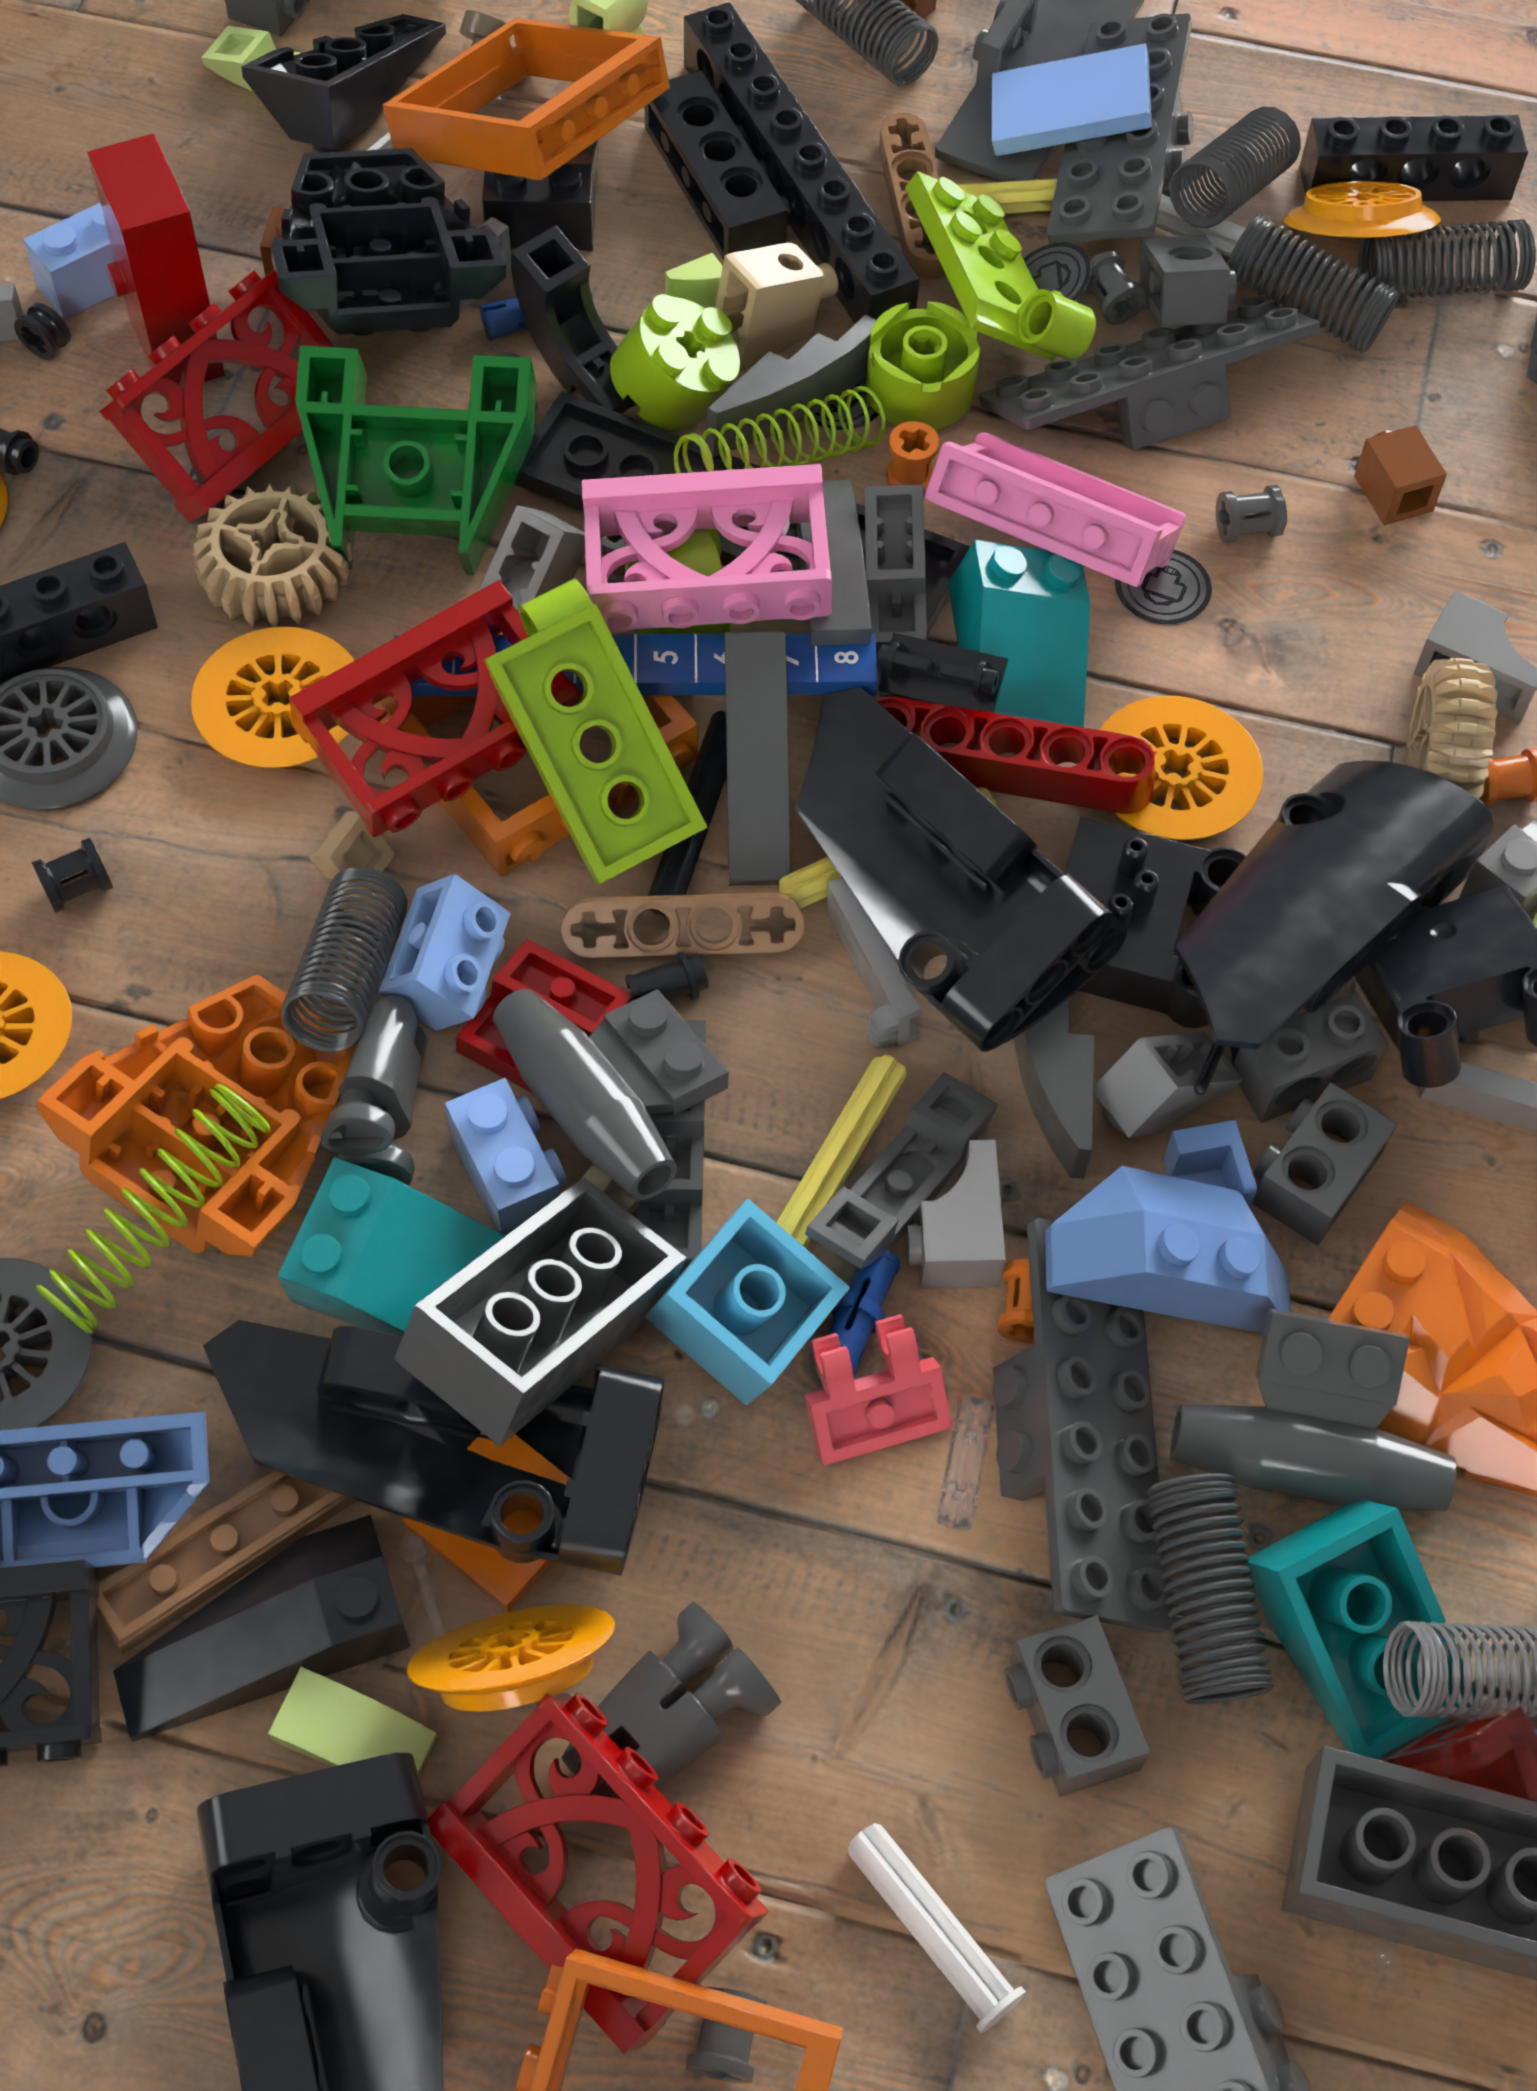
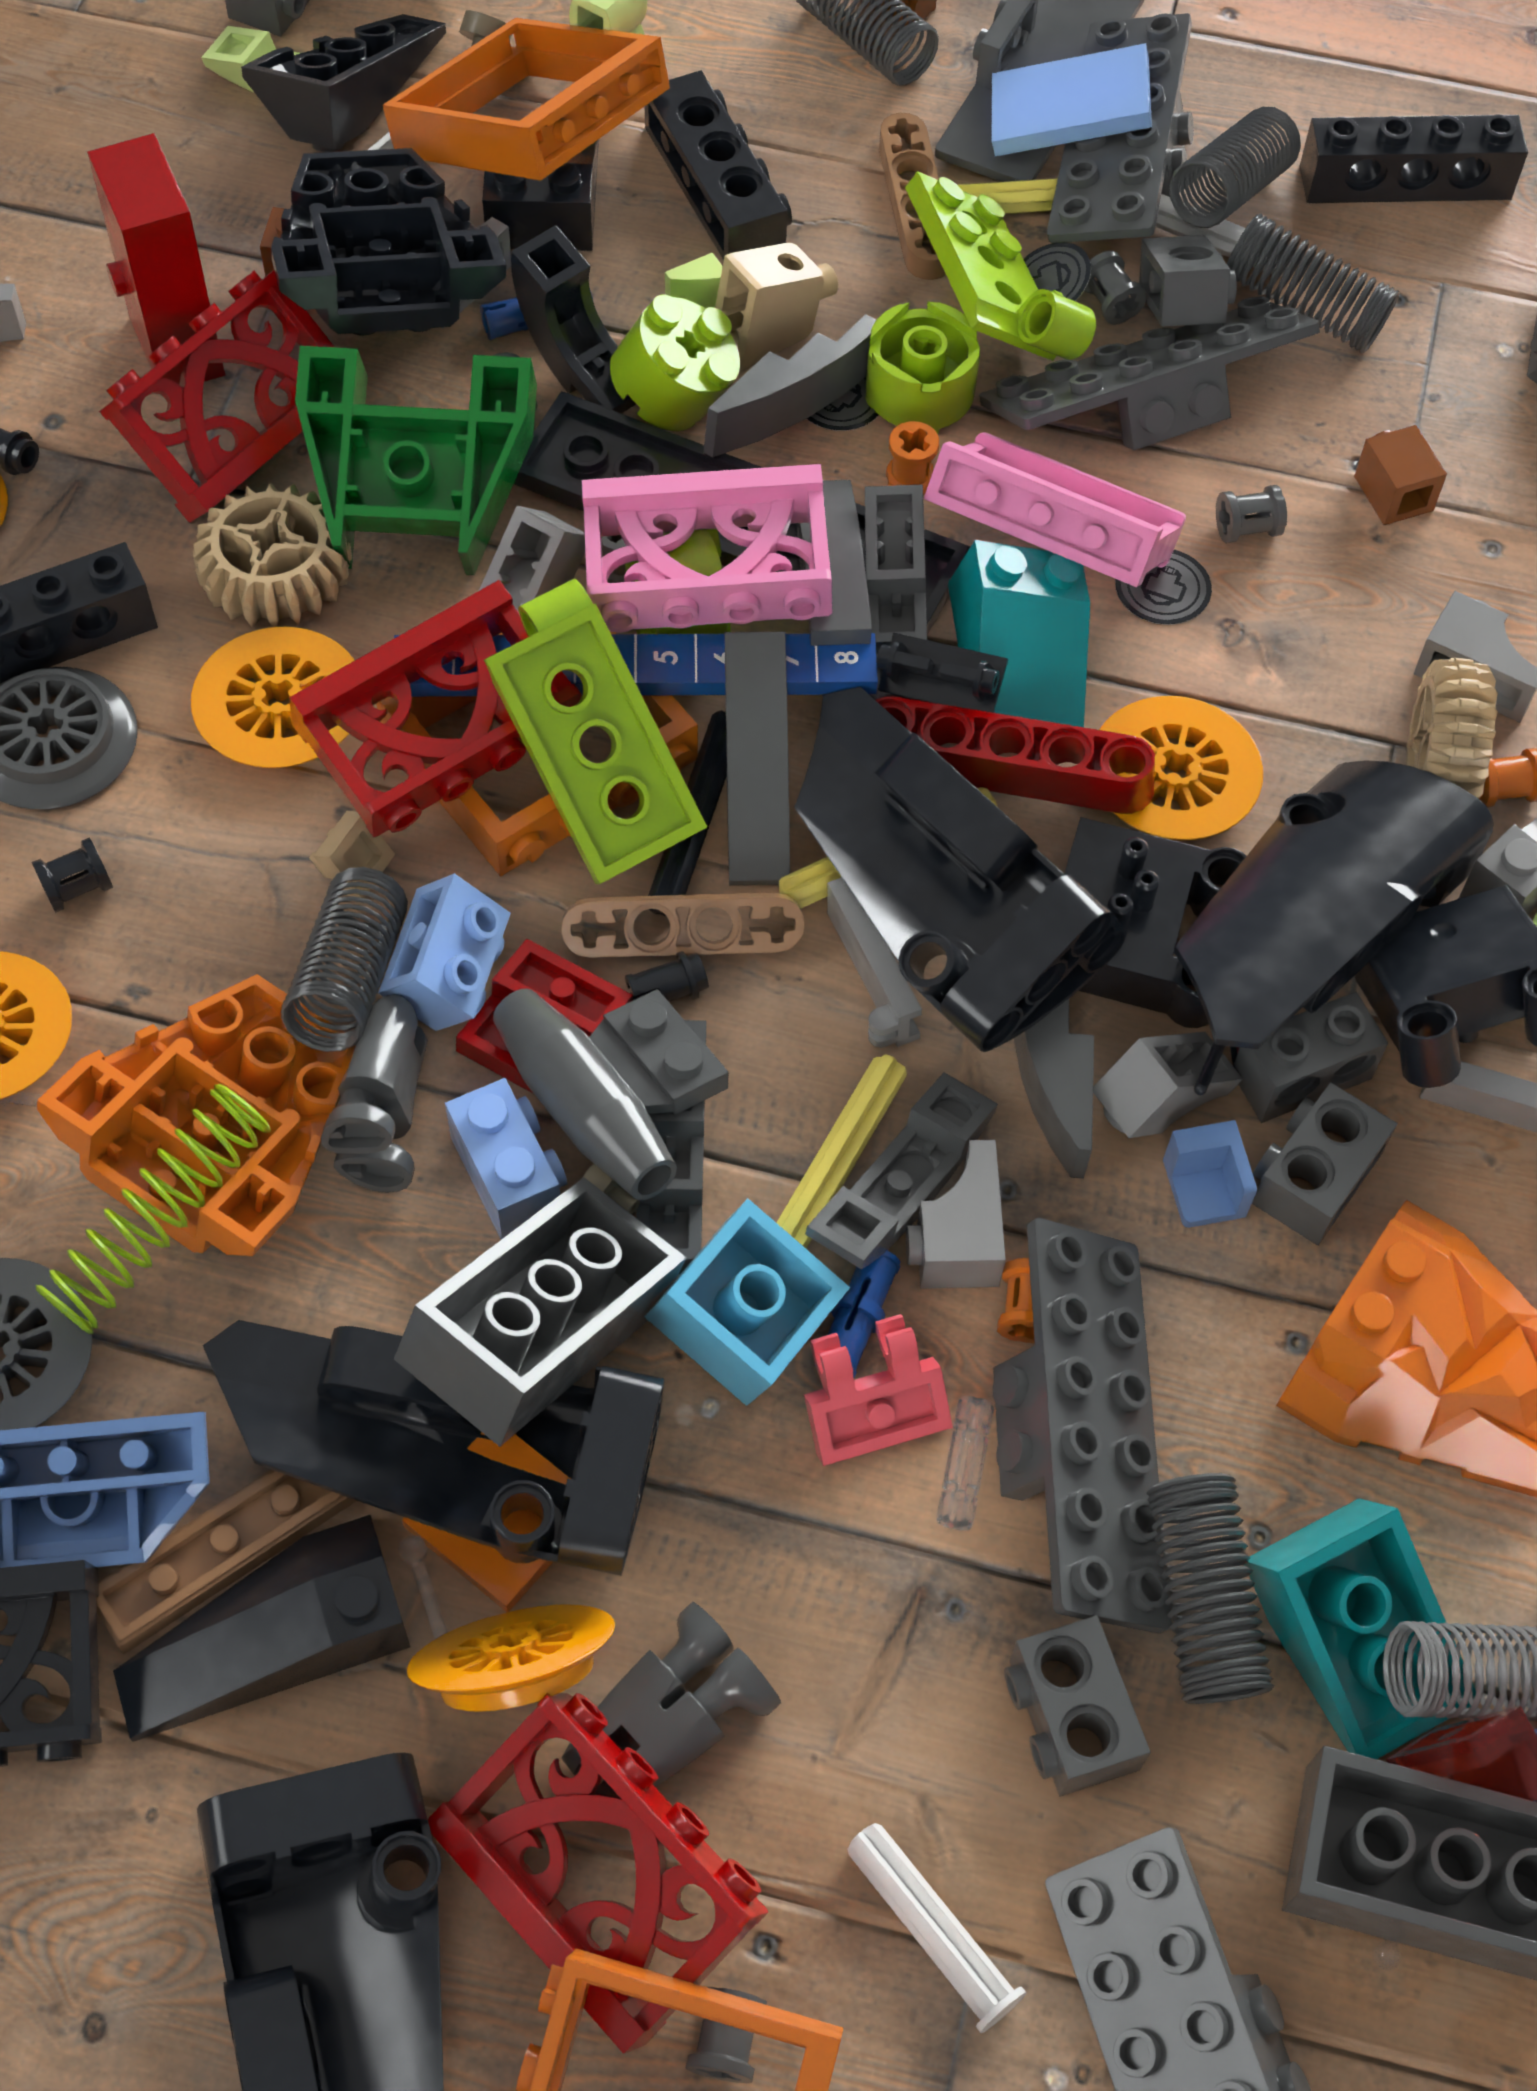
(42, 331): black bush -> none
(72, 261): light blue brick -> none
(344, 1725): yellowish green slope -> none
(376, 1249): teal slope -> none
(727, 460): lime piece -> none
(824, 201): black brick -> none
(1167, 1251): medium blue wedge -> none
(1318, 1432): dark grey plate -> none
(1362, 210): light orange piece -> none
(1503, 259): dark grey piece -> none

